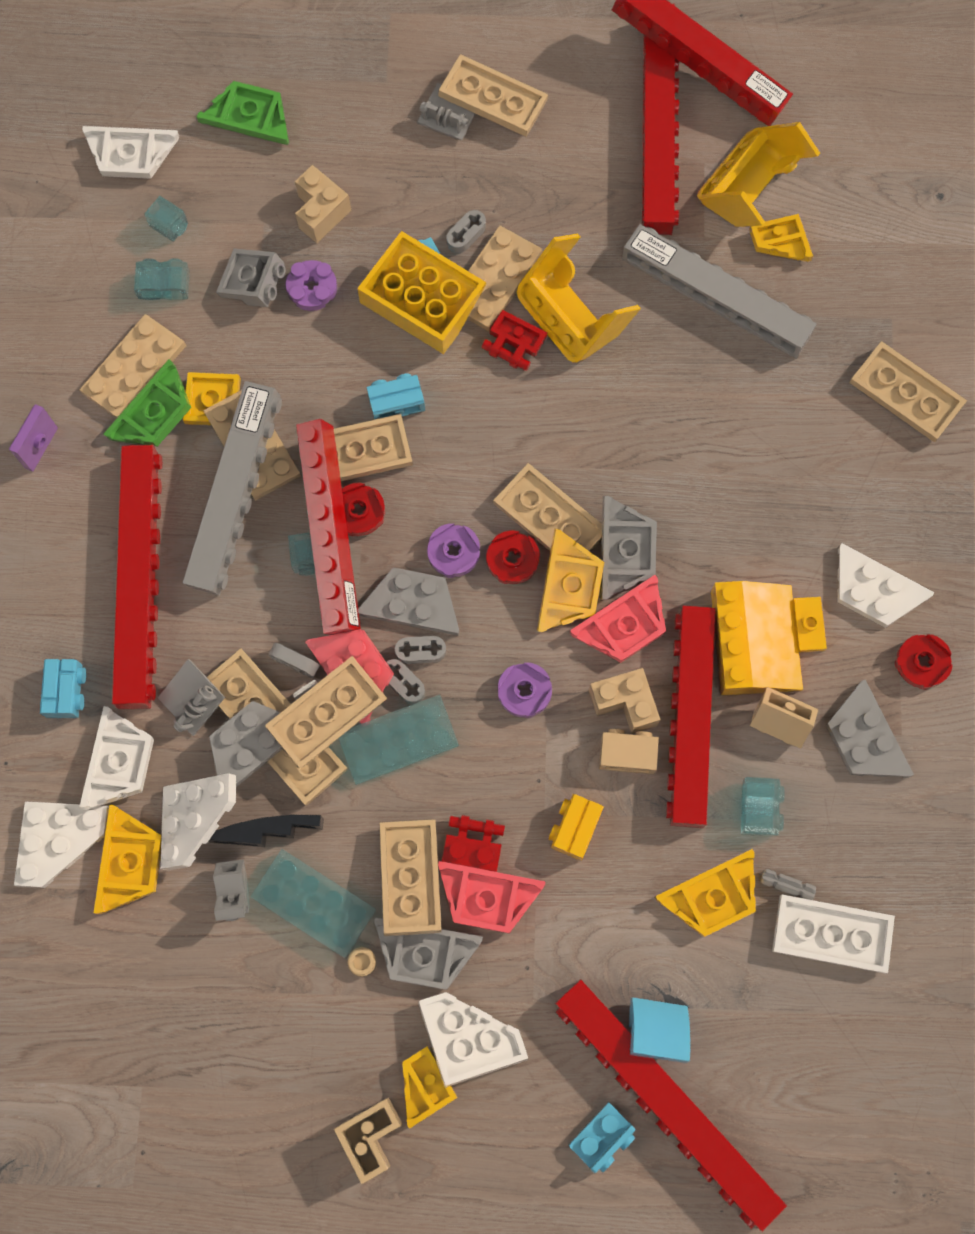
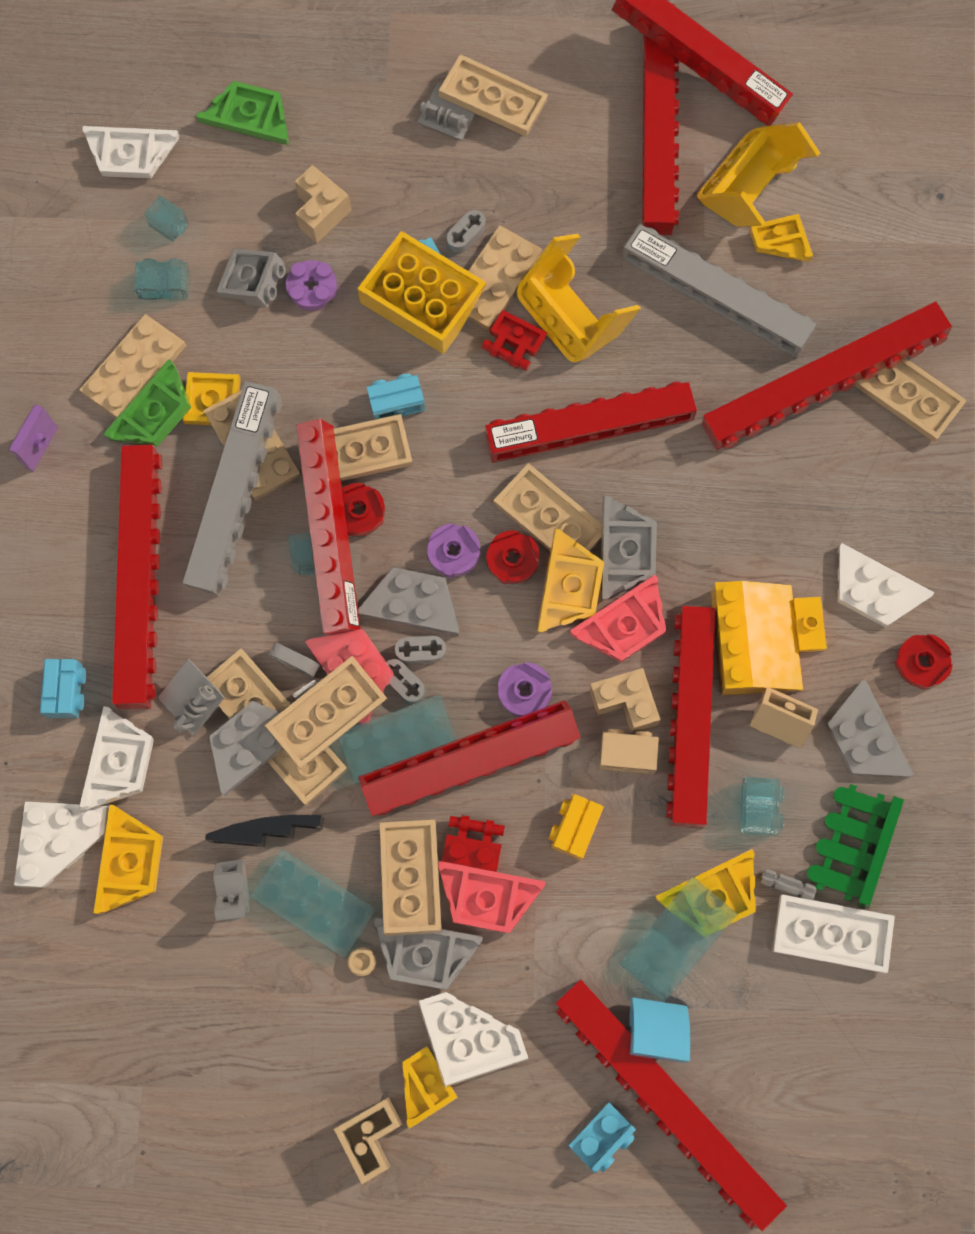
(192, 816): white plate -> none
(469, 758): none -> red brick
(590, 421): none -> red brick
(678, 938): none -> clear light blue plate
(826, 376): none -> red brick
(852, 857): none -> green fence

